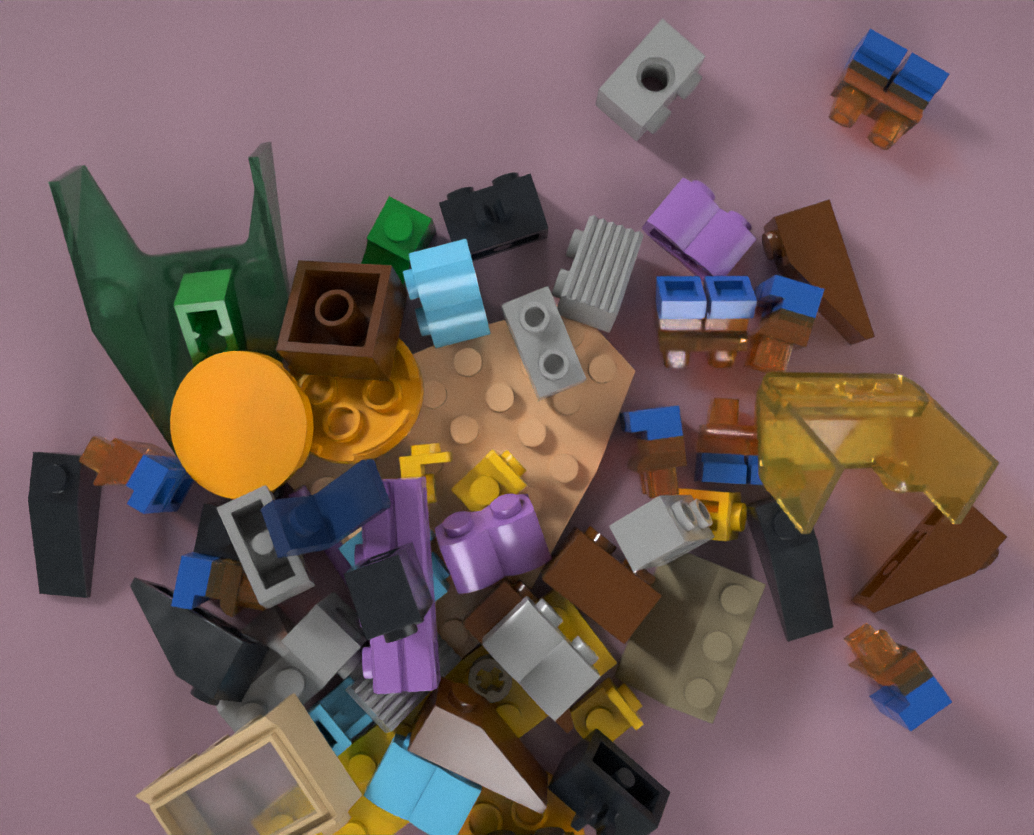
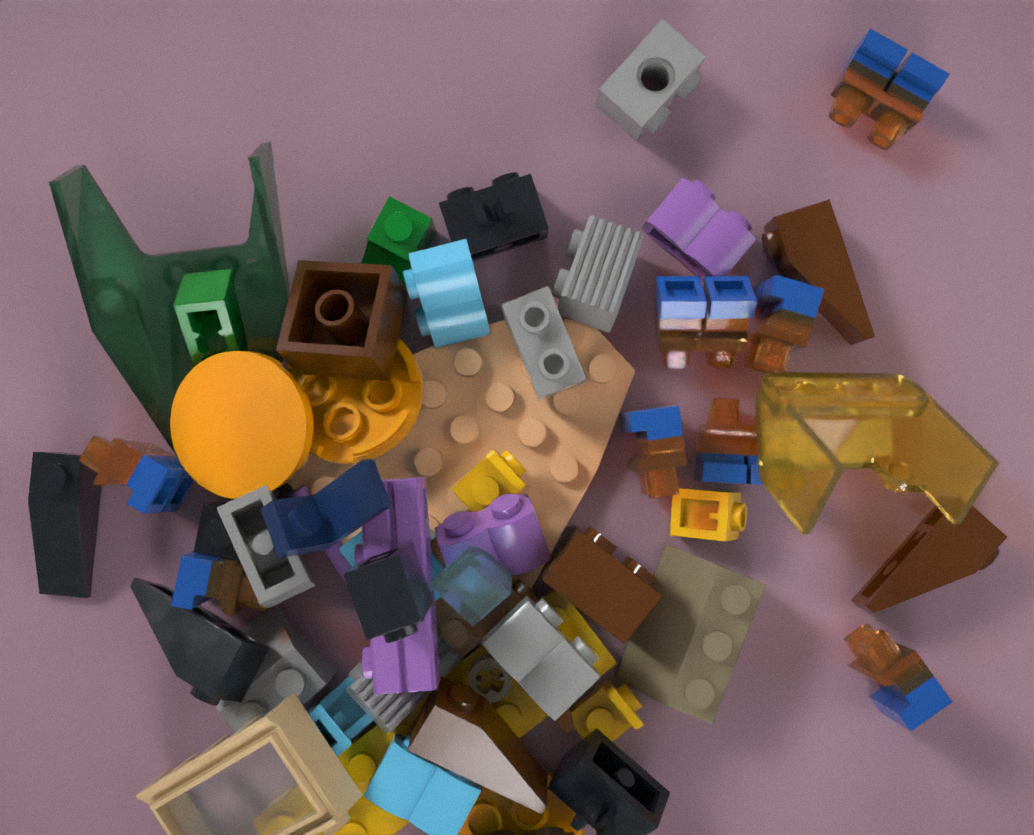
(328, 639): light grey brick -> none
(415, 465): yellow bracket -> none
(473, 584): none -> clear light blue brick
(662, 530): light grey brick -> none
(791, 569): black slope -> none

